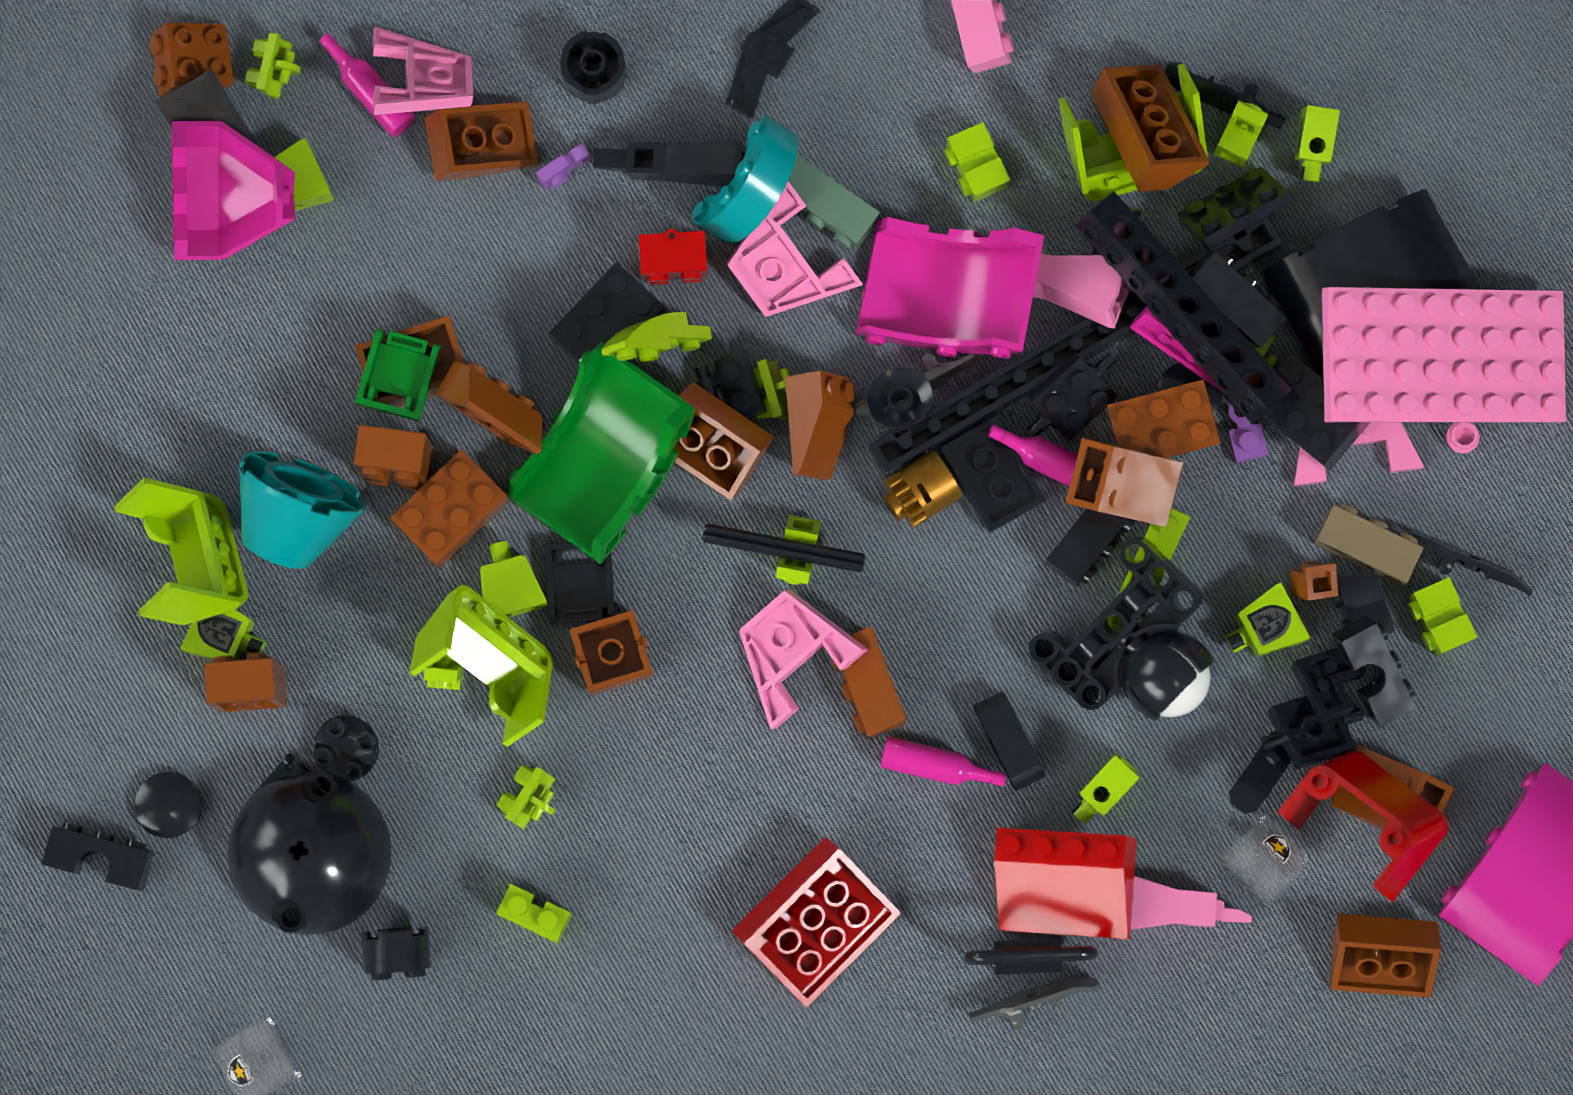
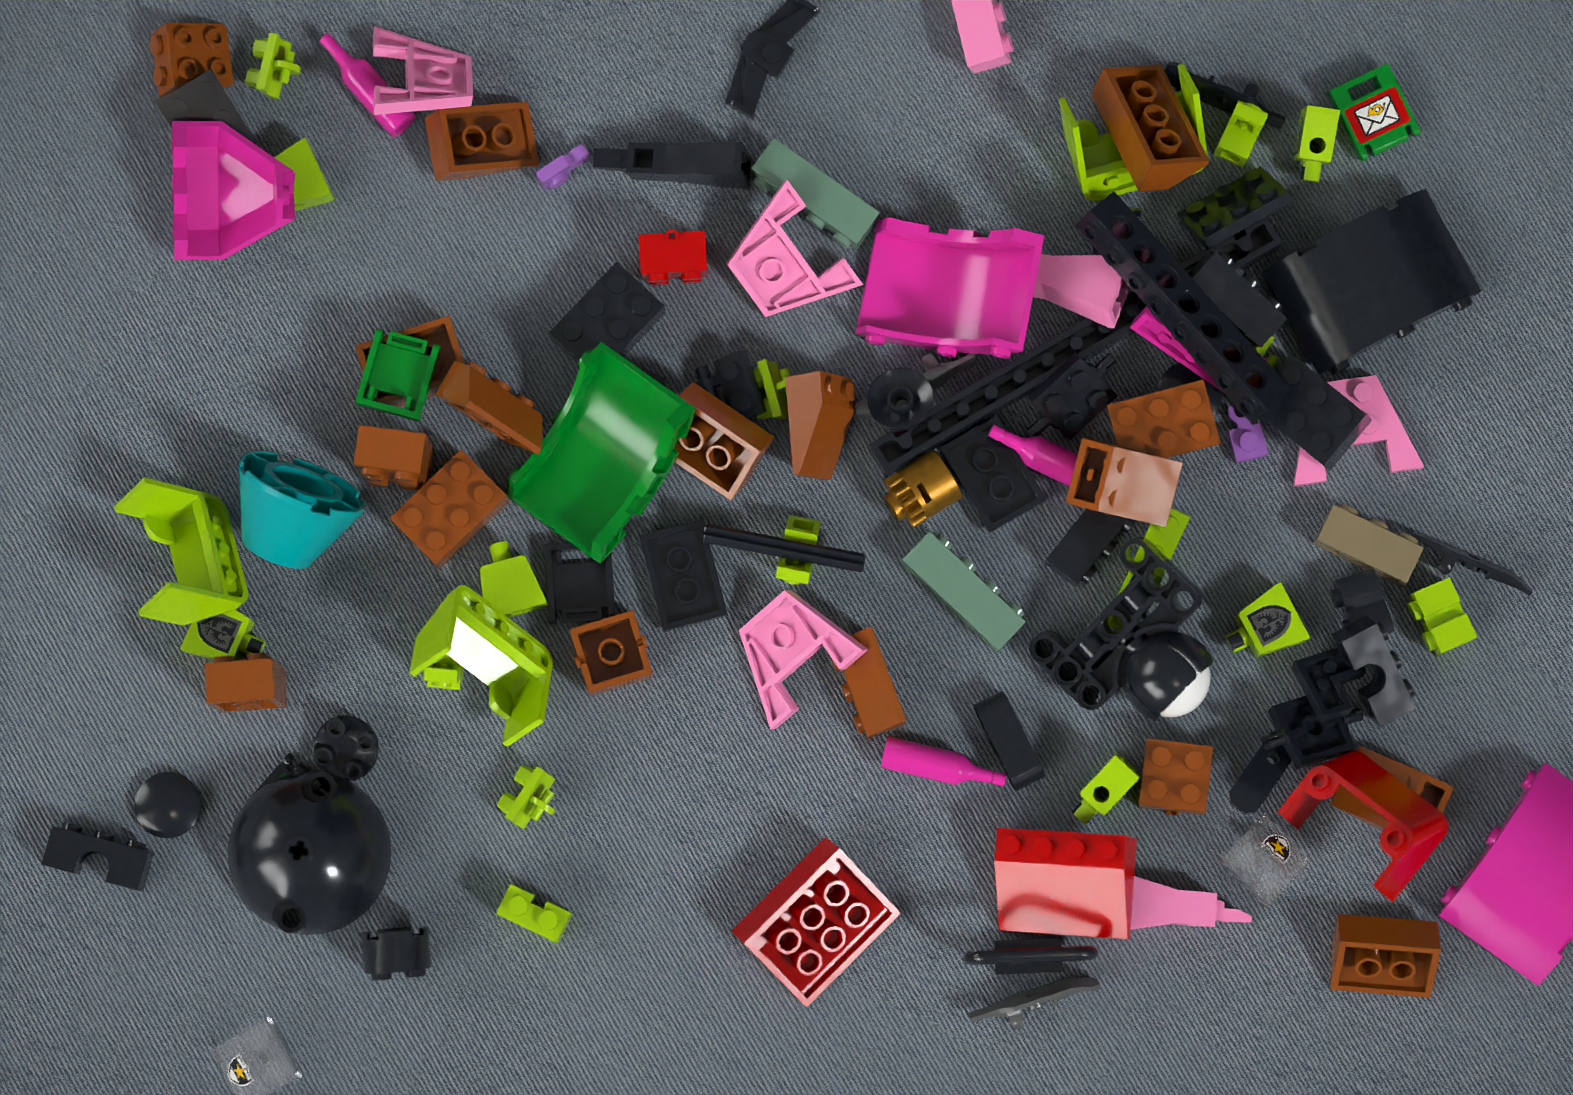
(593, 48): black brick -> none
(656, 336): lime slope -> none
(683, 576): none -> black plate
(756, 184): teal brick -> none
(963, 591): none -> sand green brick
(976, 162): lime brick -> none
(1175, 777): none -> dark orange brick
(1314, 581): dark orange brick -> none
(1377, 117): none -> container
(1443, 355): bright pink plate -> none
(1462, 437): bright pink plate -> none

